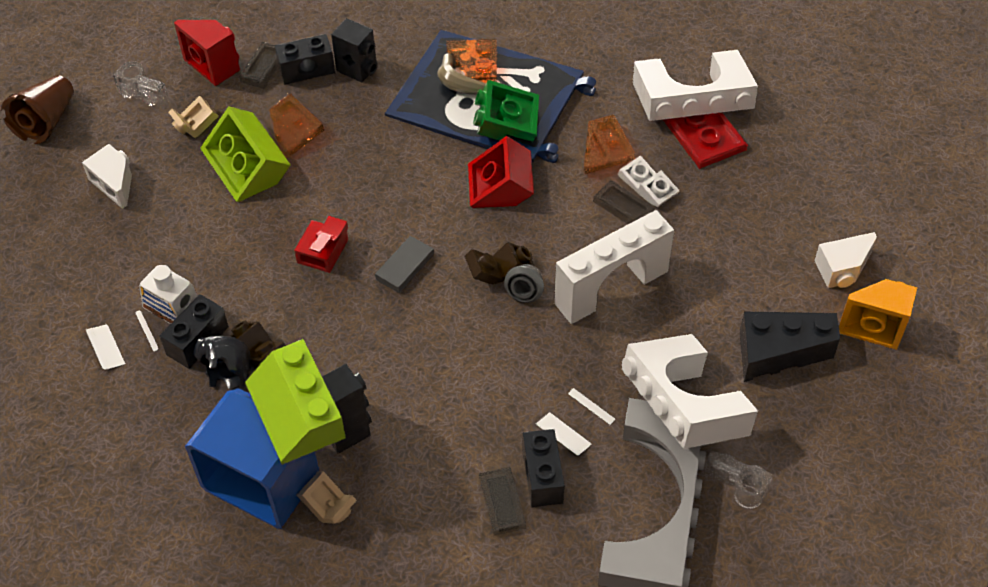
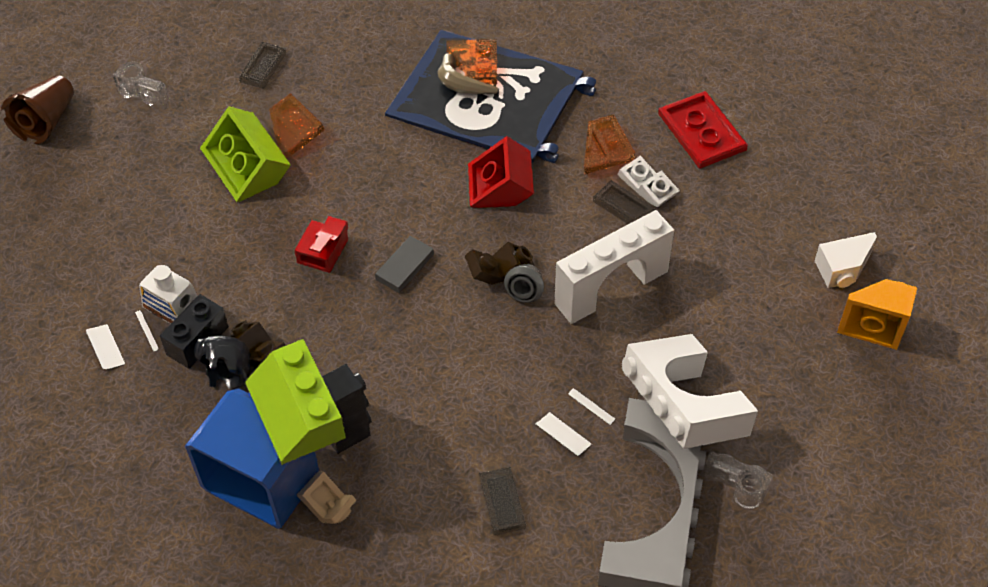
(110, 173): white slope -> none
(194, 118): tan bracket -> none
(208, 48): red slope -> none
(305, 59): black brick -> none
(354, 50): black brick -> none
(506, 112): green plate -> none
(543, 468): black brick -> none
(665, 99): white arch -> none
(786, 340): black wedge -> none

